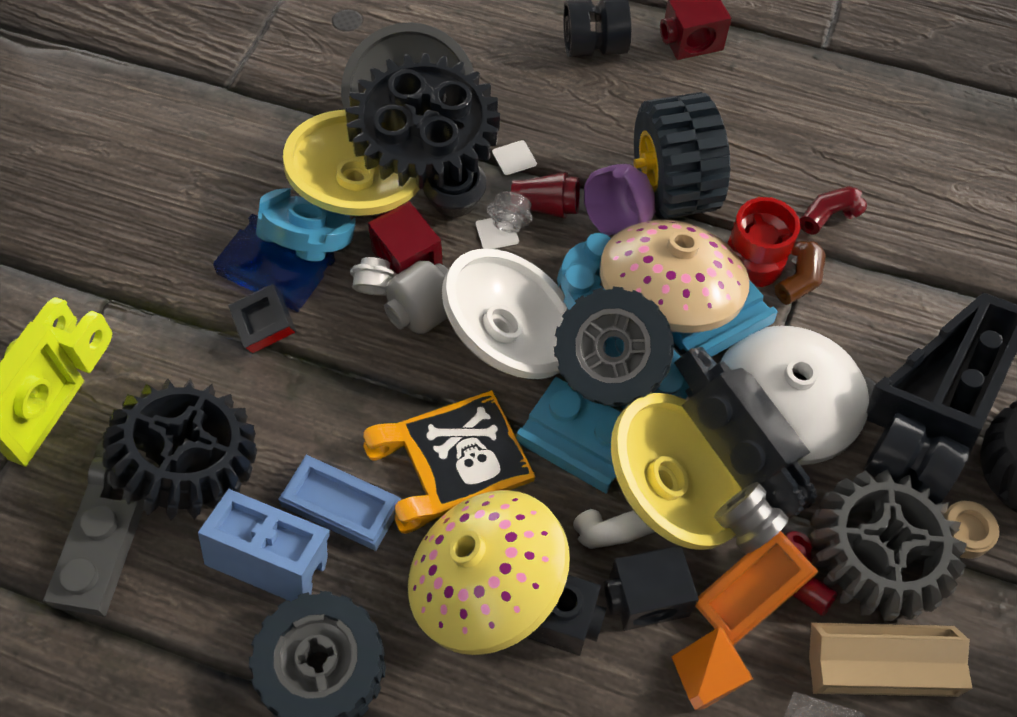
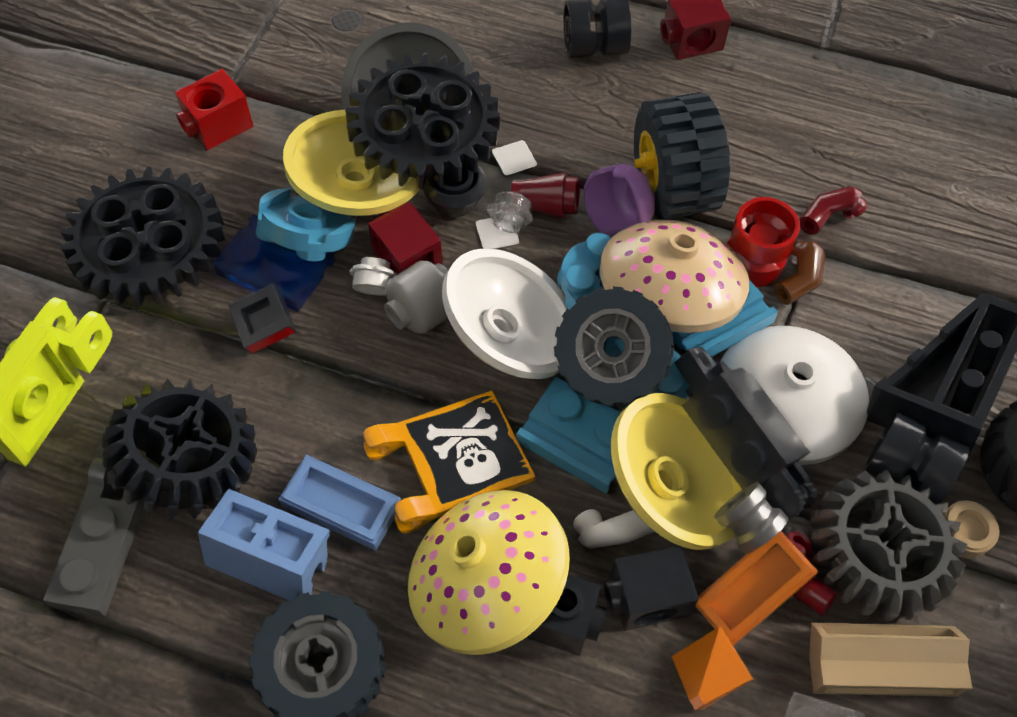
(143, 236): none -> black gear
(213, 109): none -> red brick

